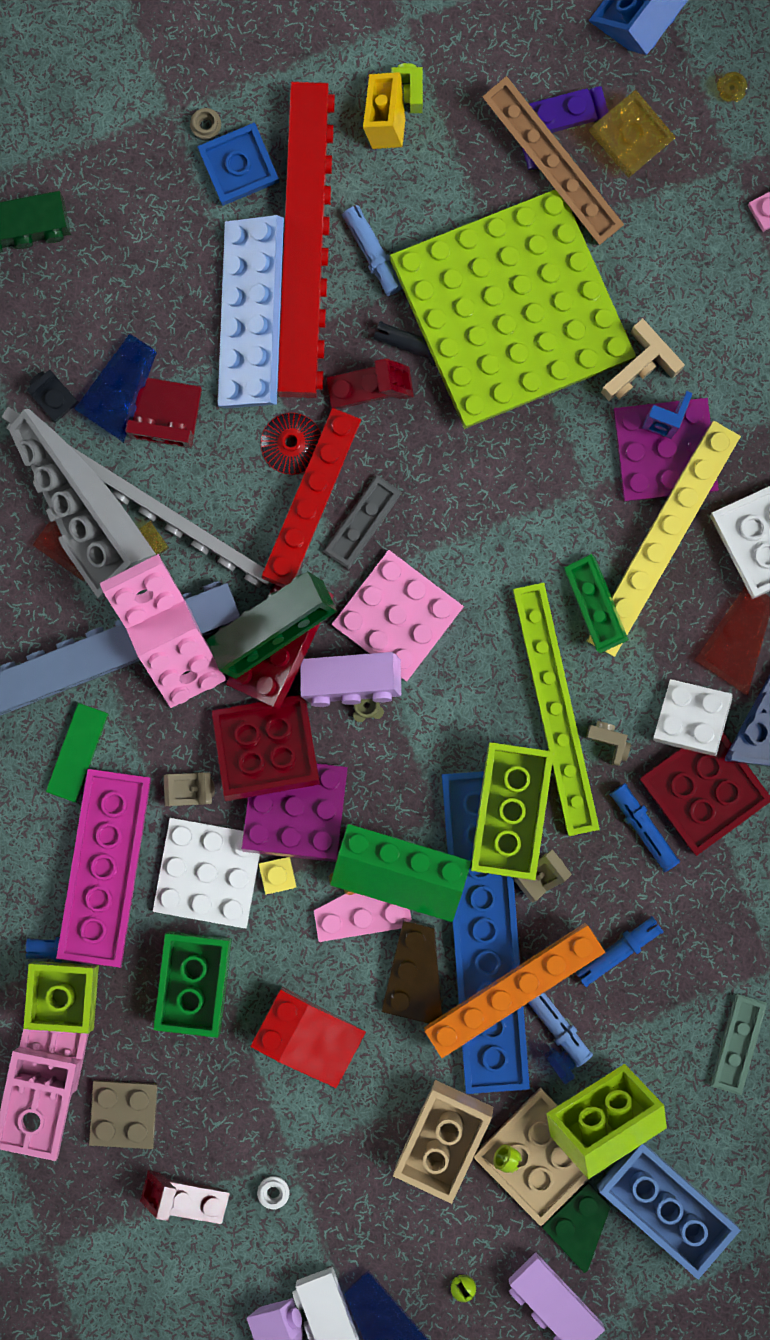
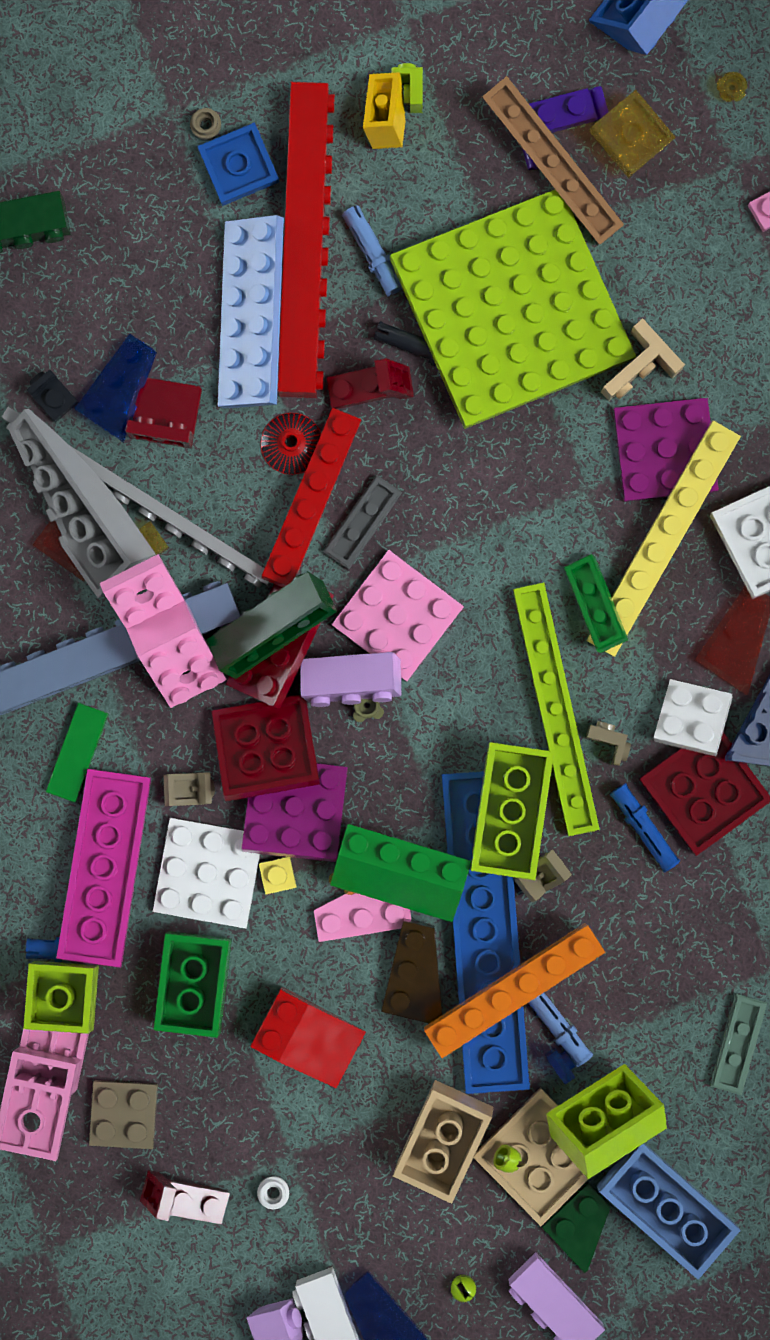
(620, 951): blue pin -> none
(664, 421): blue panel -> none

